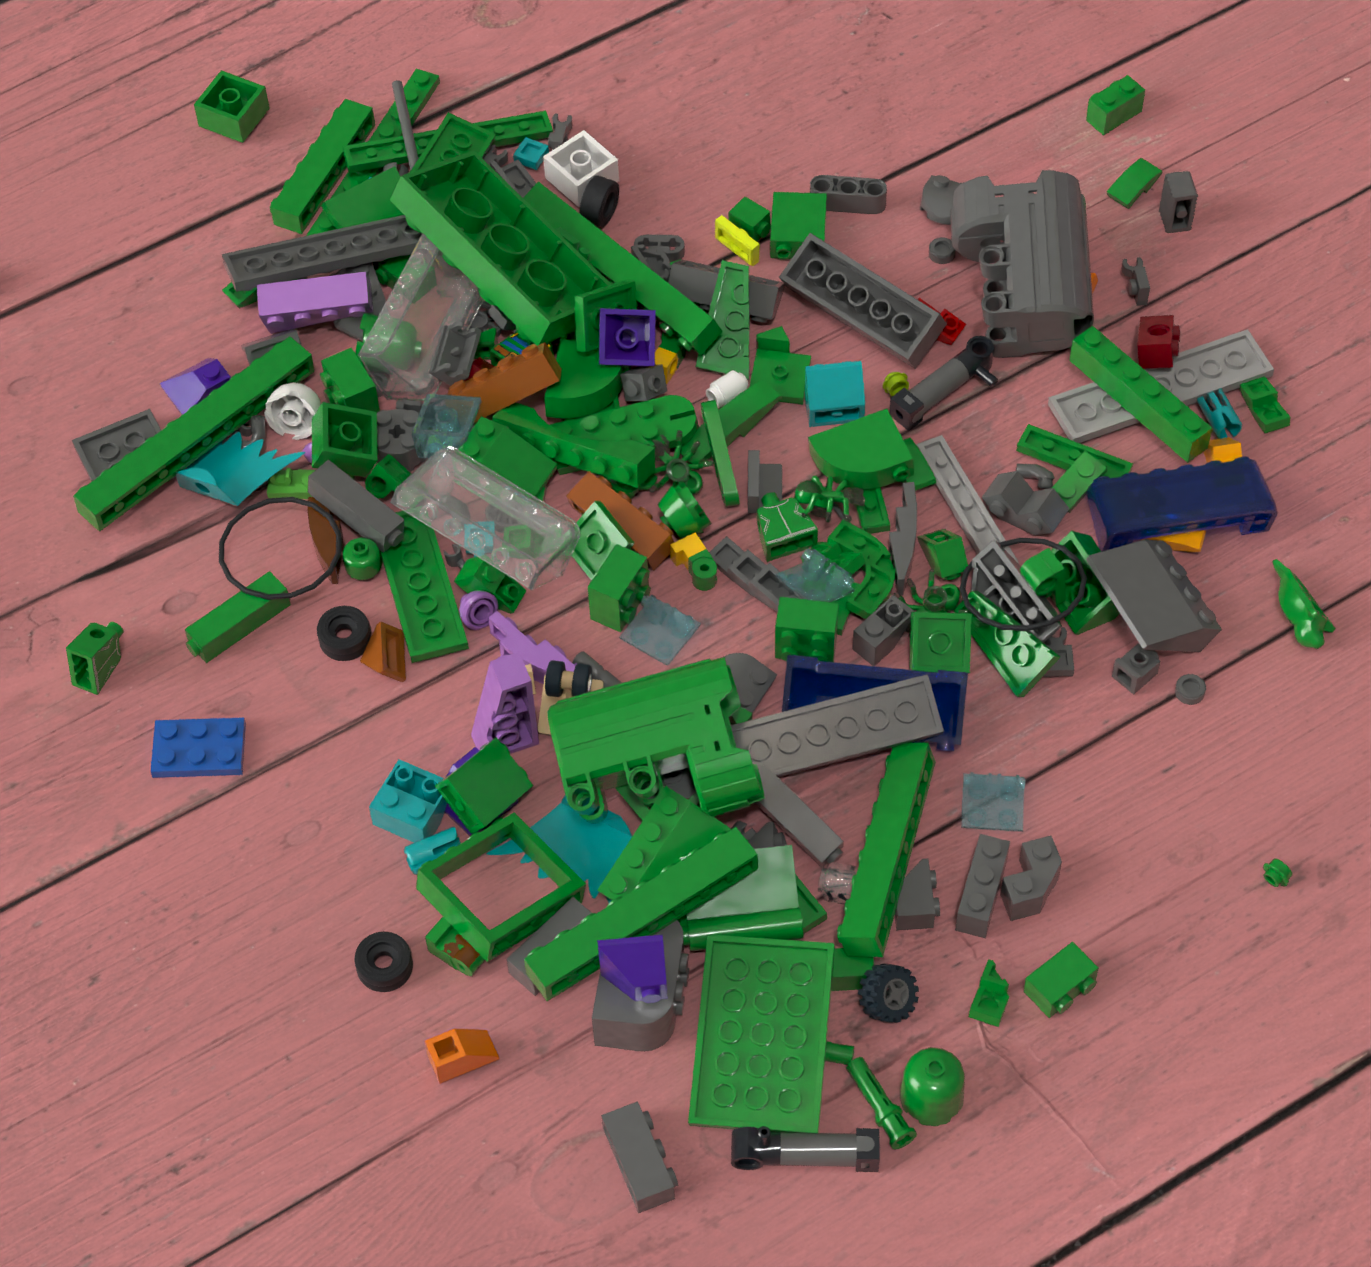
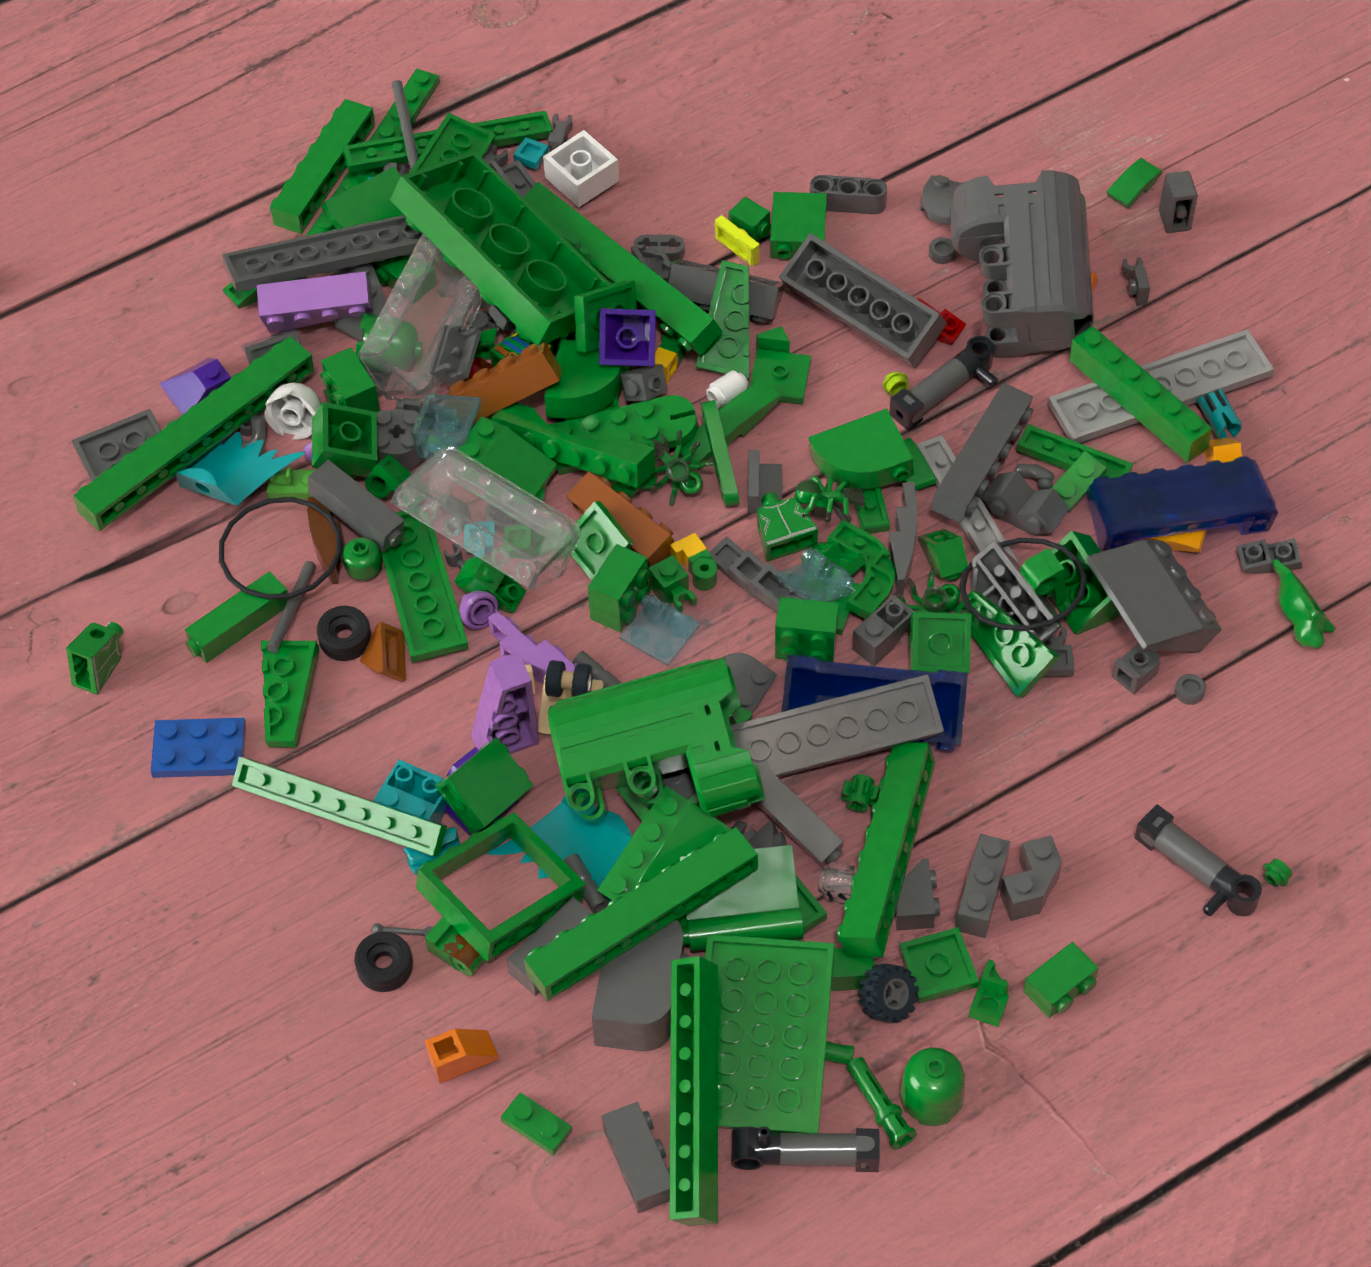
(231, 106): green brick -> none
(287, 689): none -> green wing
(290, 608): none -> dark grey bar
(339, 806): none -> plate
(379, 928): none -> dark grey hinge
(536, 1123): none -> green plate
(594, 899): none -> dark grey piece
(599, 200): black tyre -> none
(635, 966): dark purple slope -> none
(671, 583): none -> green brick
(683, 511): green cone -> none
(694, 1092): none -> green brick
(834, 393): teal slope -> none
(860, 793): none -> green gear
(939, 964): none -> green plate
(982, 453): none -> dark grey brick
(993, 802): clear light blue hinge -> none
(1115, 104): green brick -> none
(1158, 341): dark red brick -> none
(1160, 832): none -> piece
(1258, 556): none -> dark grey slope
(1263, 404): green slope -> none

